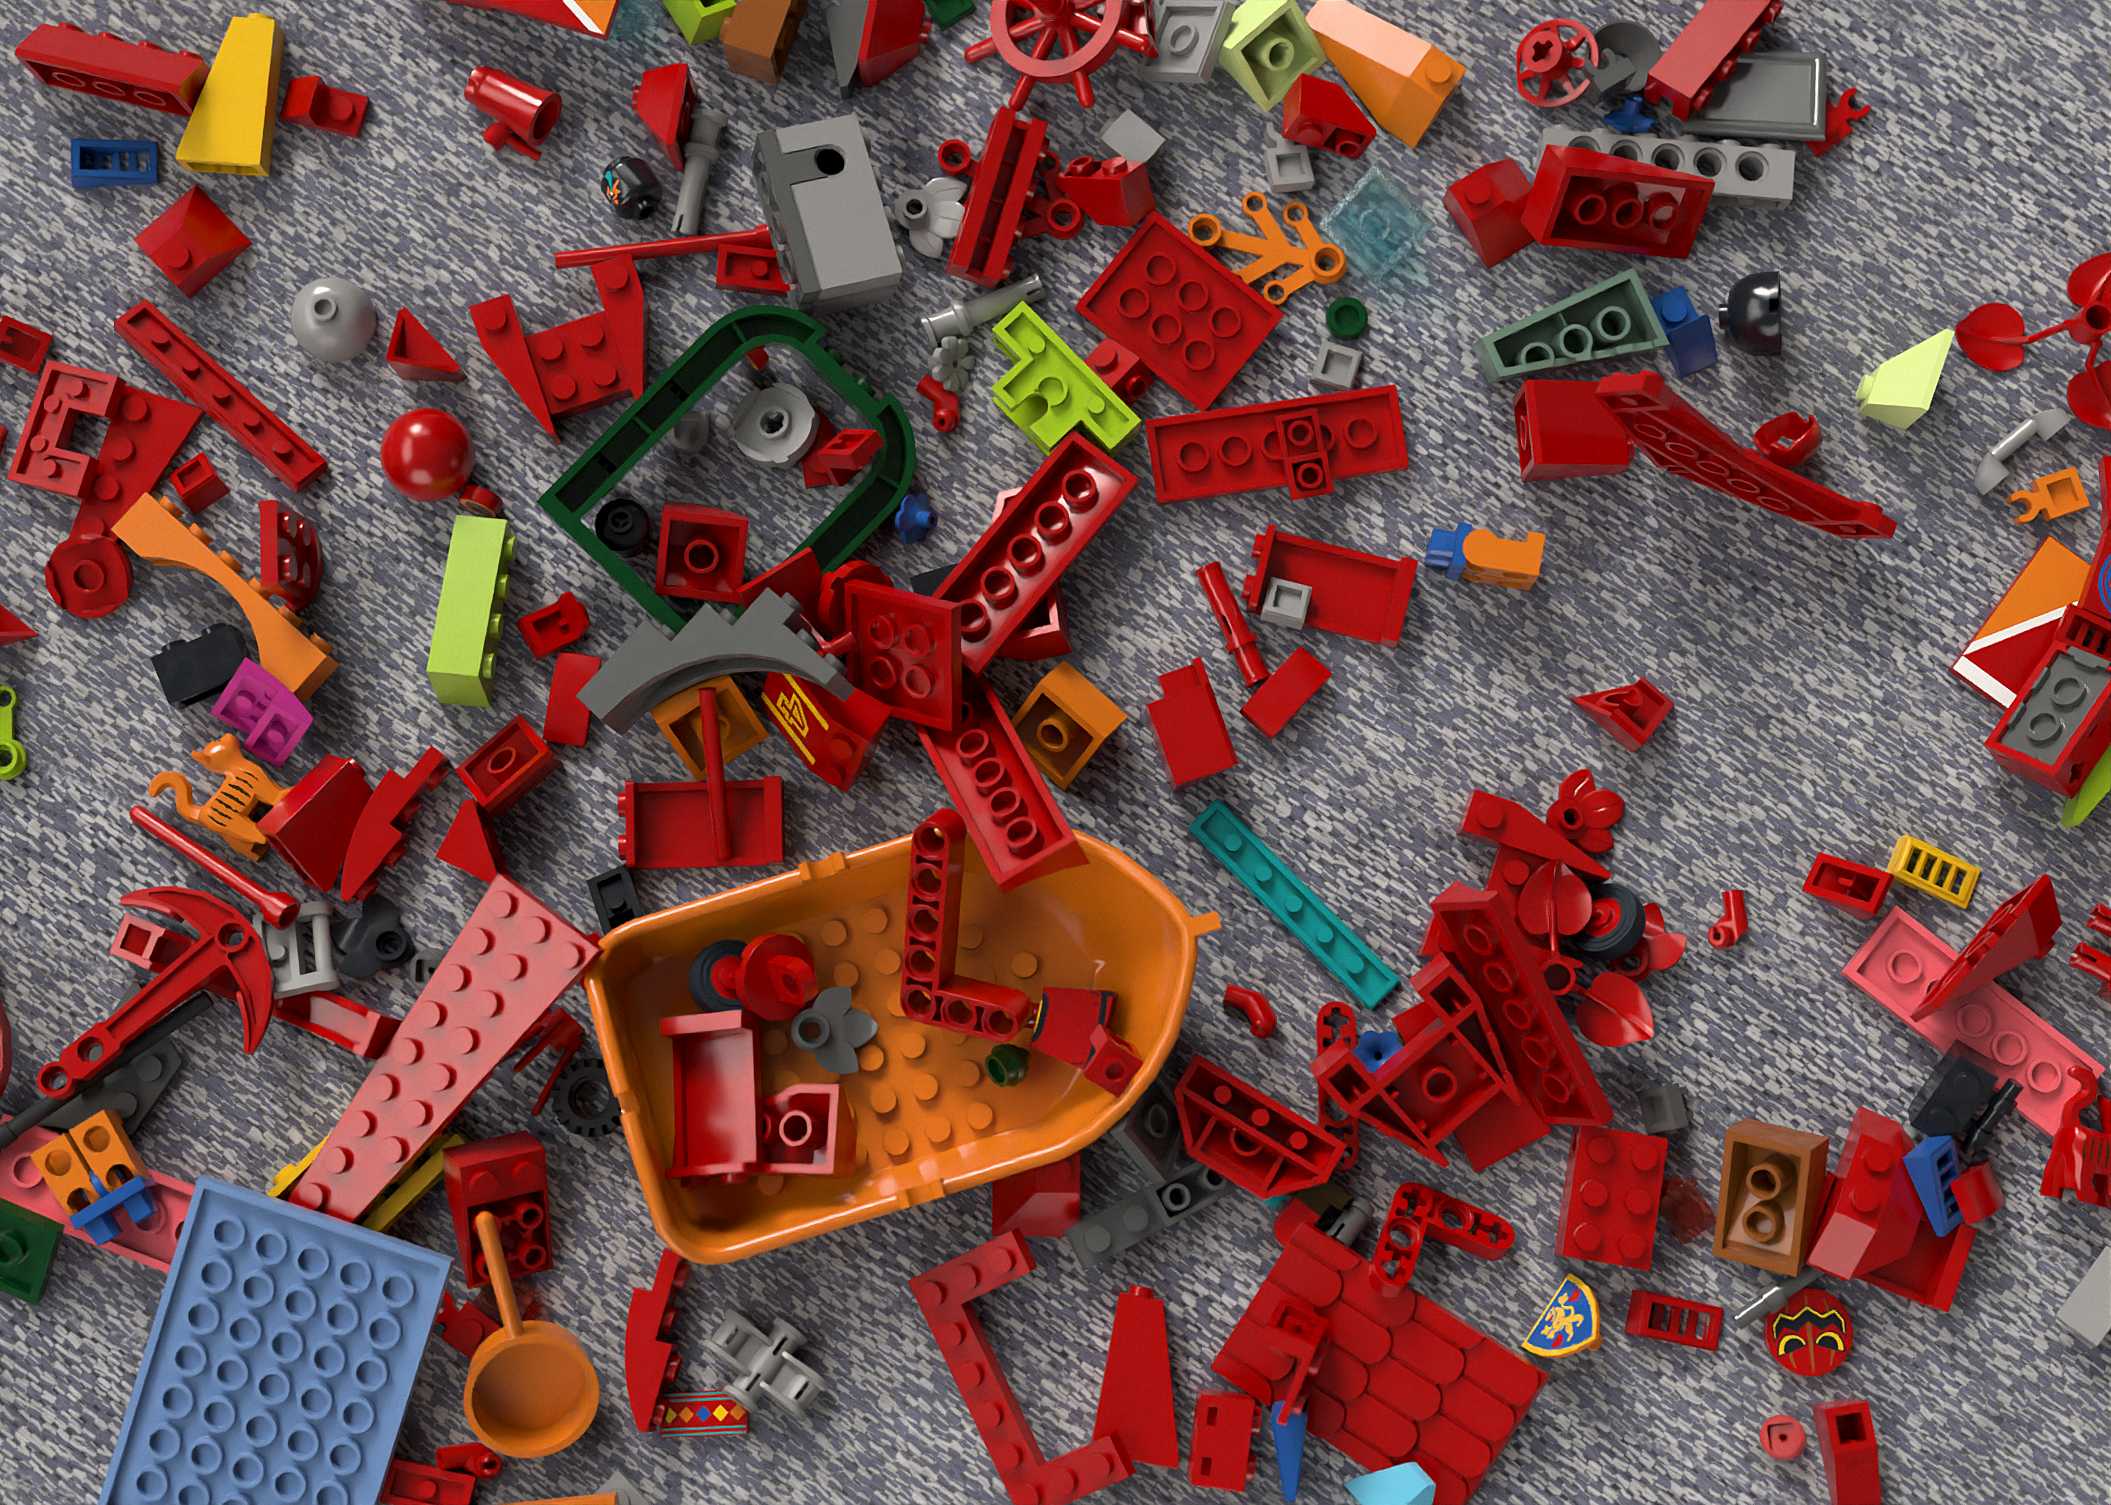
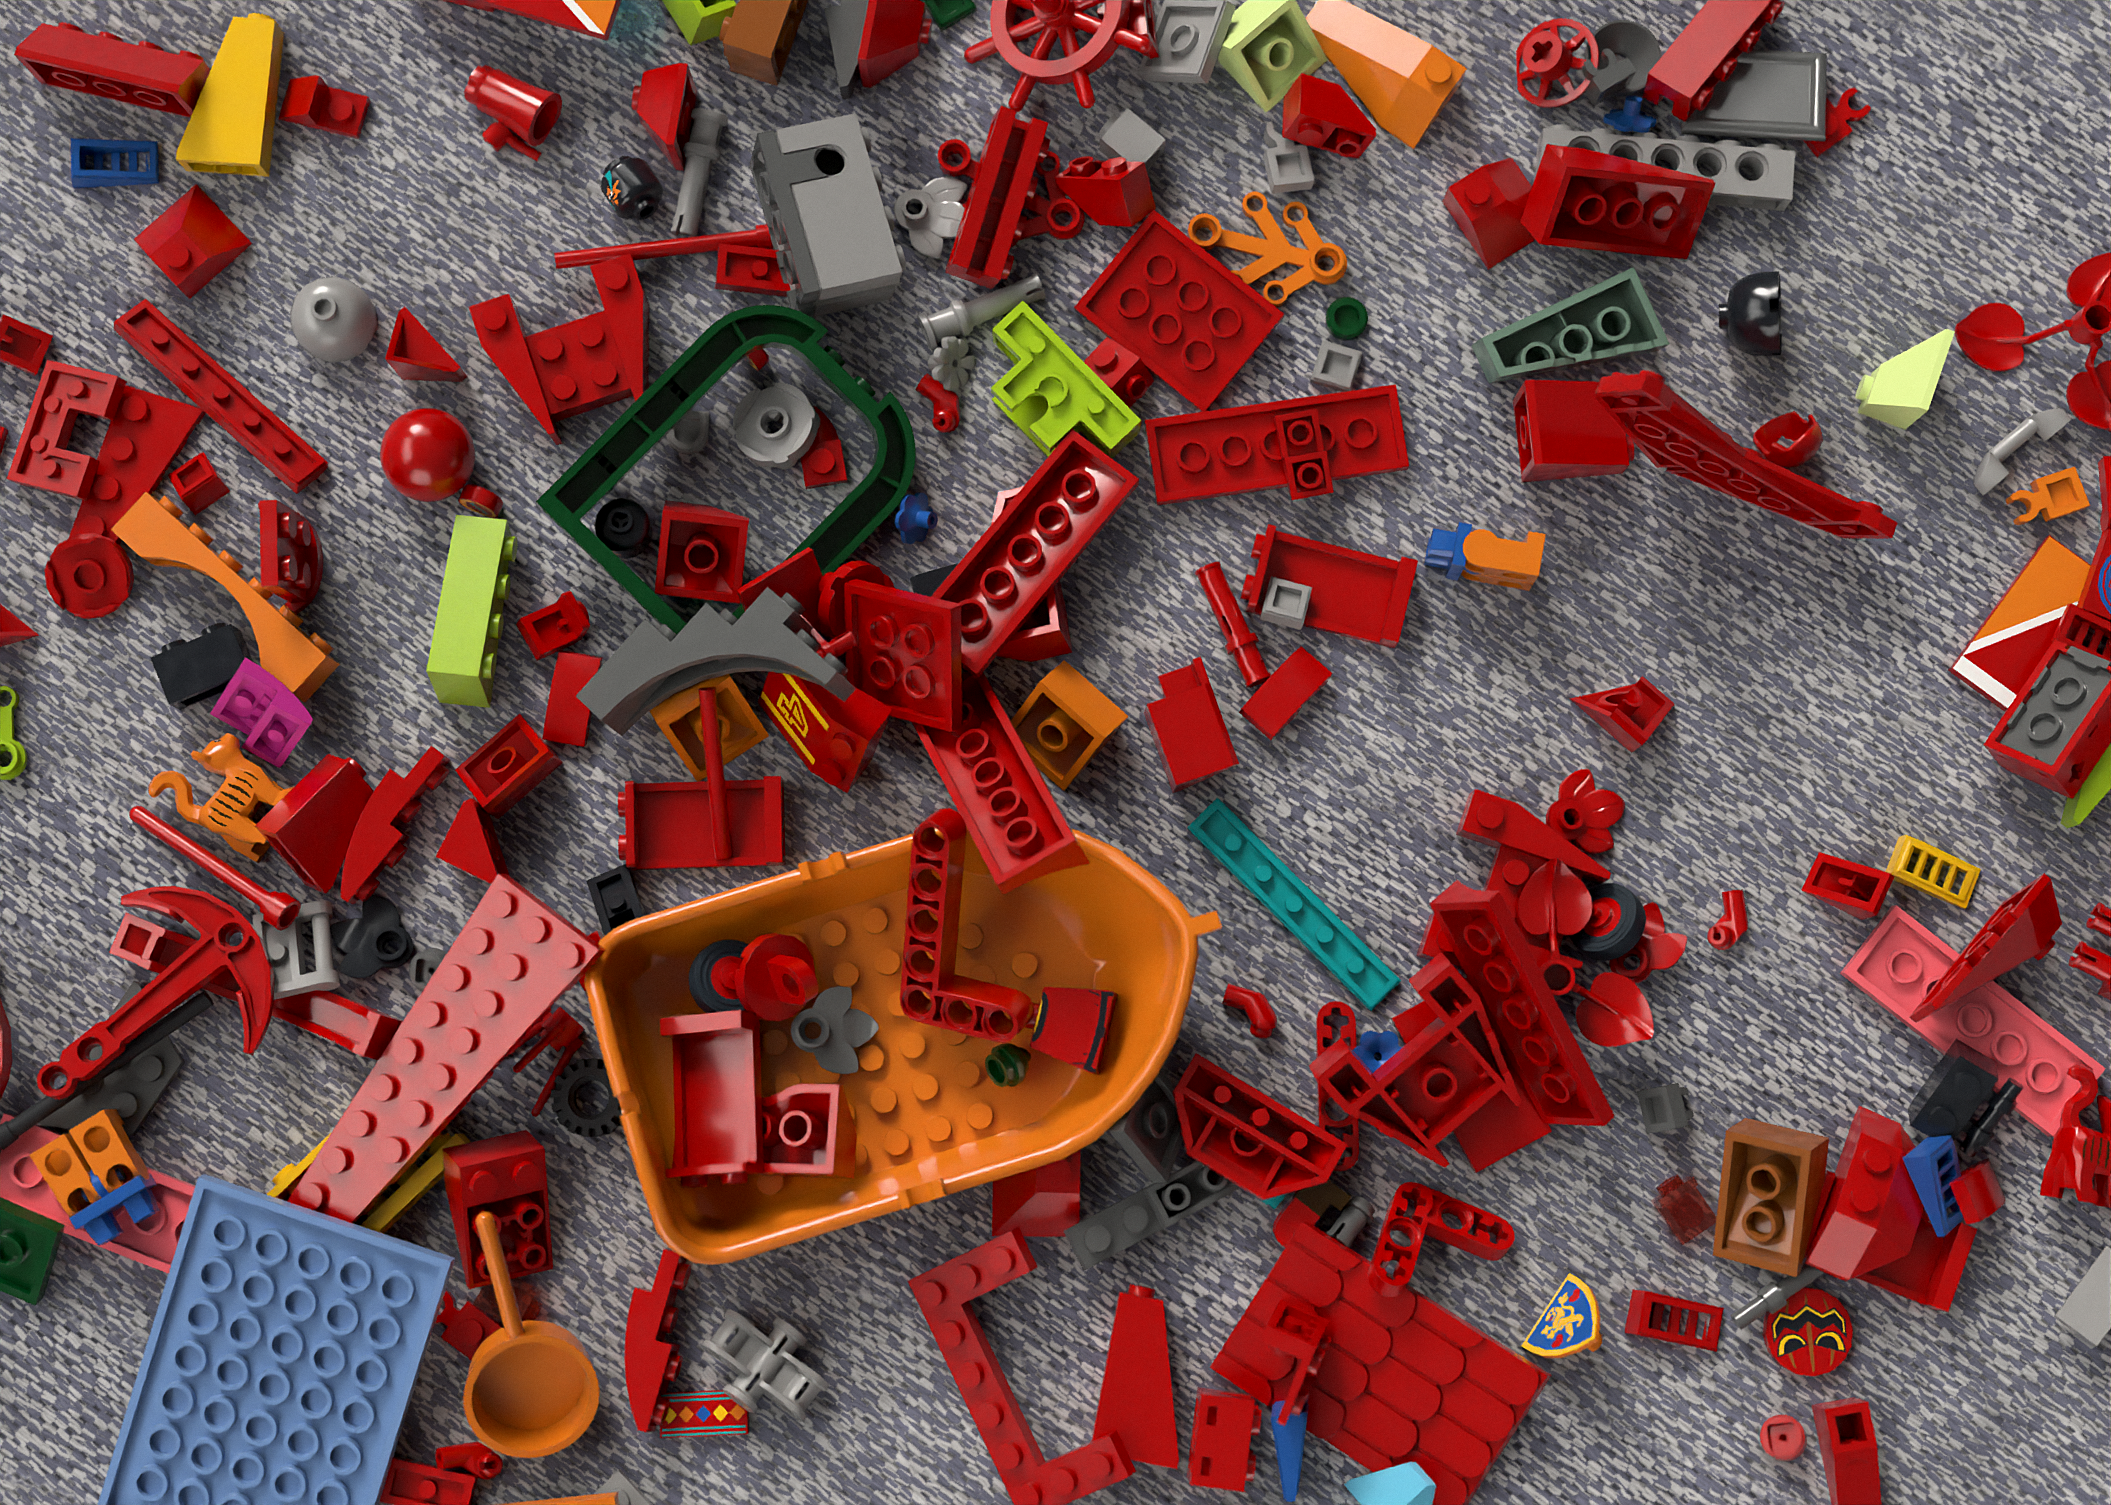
(849, 454): red bracket -> none
(1114, 1061): red bracket -> none
(1377, 225): clear light blue slope -> none
(1611, 1196): red piece -> none
(1689, 336): blue slope -> none

